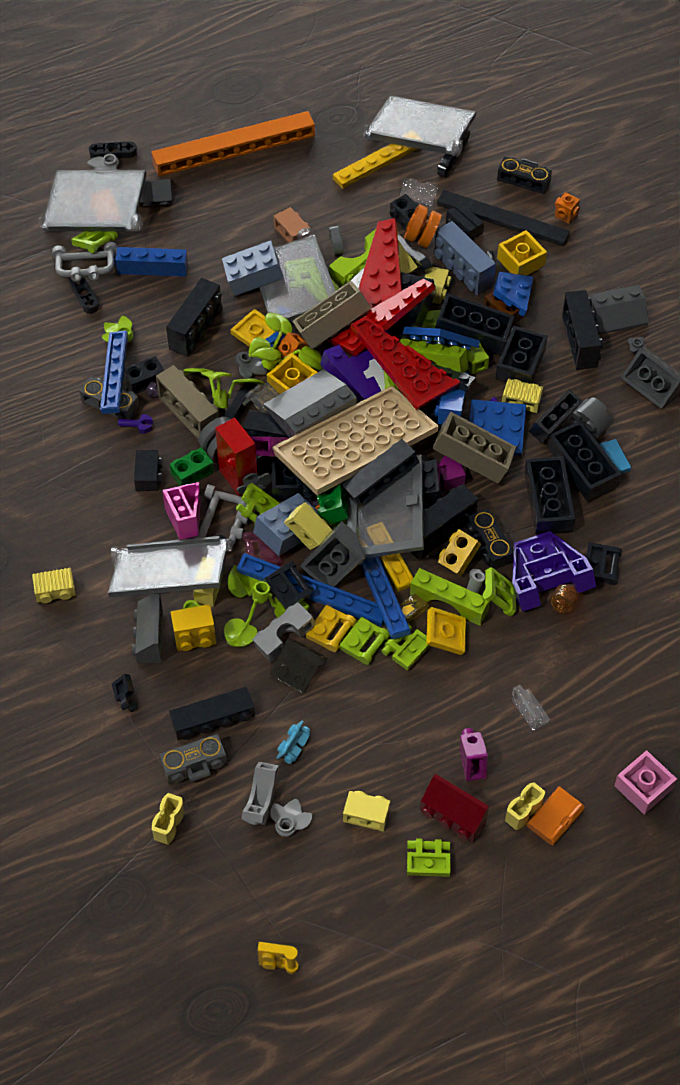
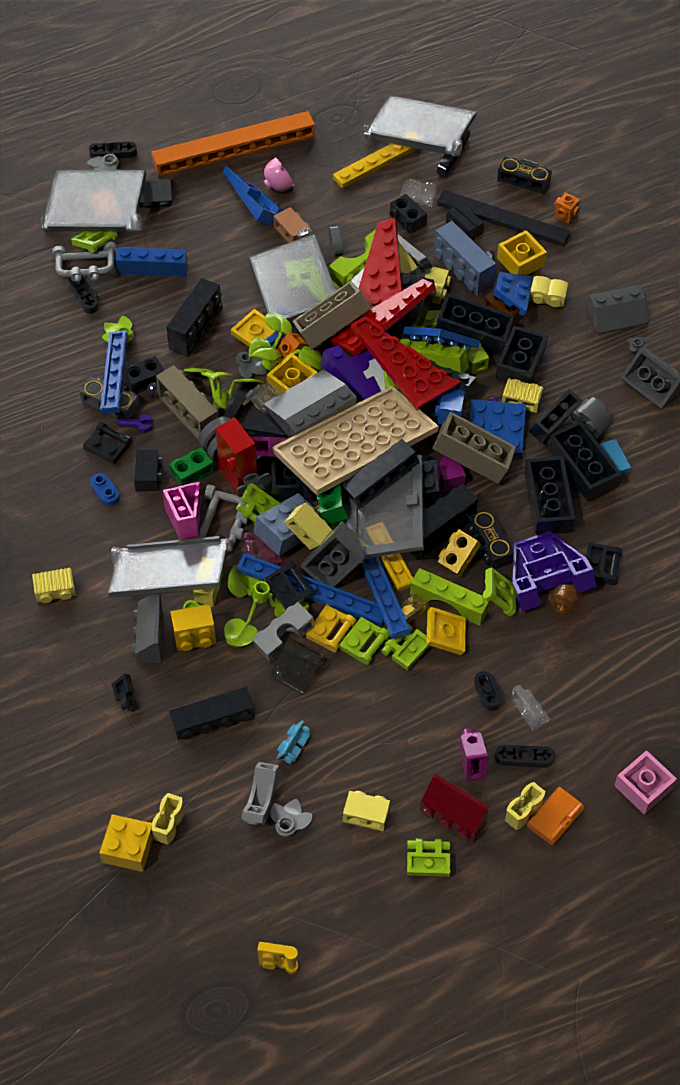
(104, 487): none -> blue plate
(105, 448): none -> black plate
(127, 843): none -> yellow brick
(193, 760): dark grey piece -> none
(252, 268): sand blue brick -> none
(257, 202): none -> blue wedge
(277, 176): none -> bright pink cylinder
(421, 226): orange wheel -> none
(476, 580): light grey plant -> none
(488, 691): none -> black plate
(509, 761): none -> black beam
(548, 291): none -> light yellow brick
(581, 330): black brick -> none

